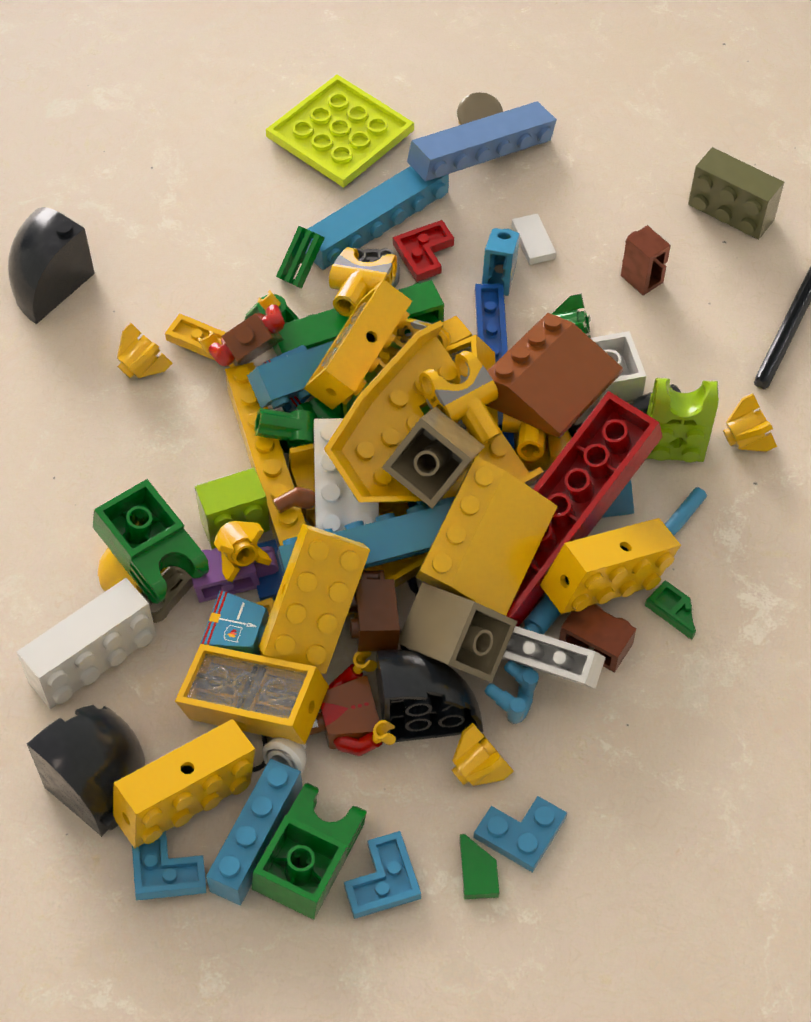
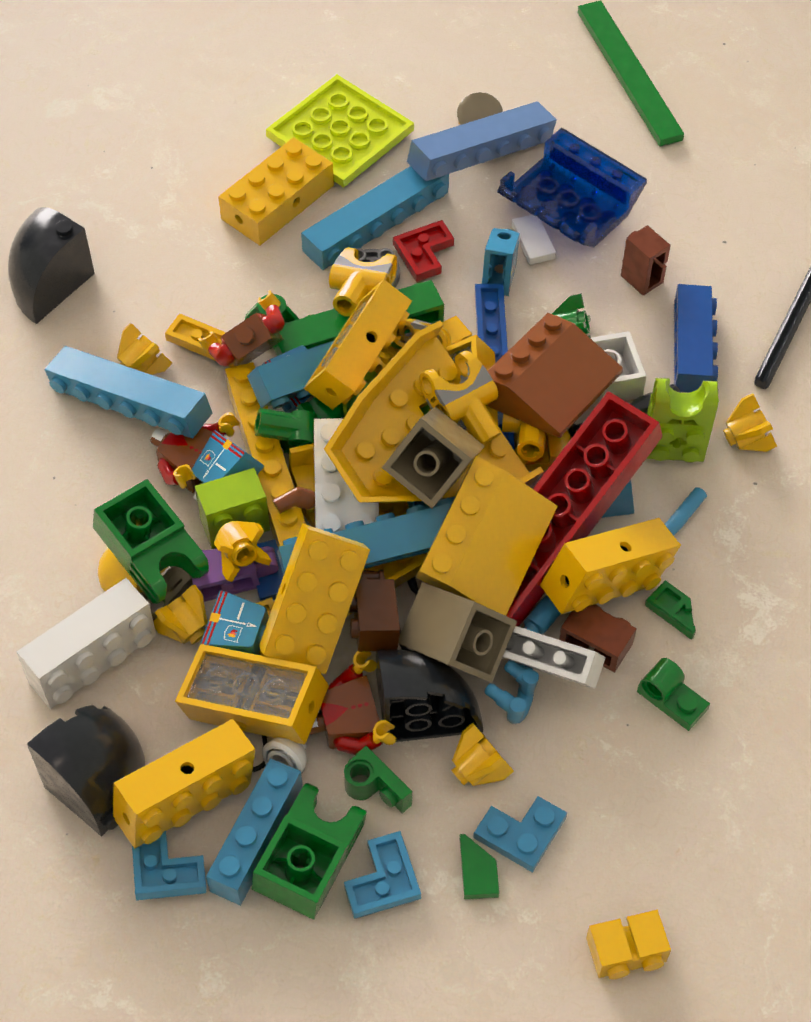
(129, 391): none -> dark azure brick
(179, 453): none -> torso
(183, 618): none -> yellow brick
(222, 459): none -> dark azure torso
(276, 191): none -> yellow brick
(297, 255): green tile -> none
(380, 777): none -> green plate
(576, 189): none -> clear blue slope
(627, 948): none -> yellow piece
(630, 74): none -> green tile
(667, 691): none -> green plate
(694, 337): none -> blue brick
(735, 193): olive brick -> none

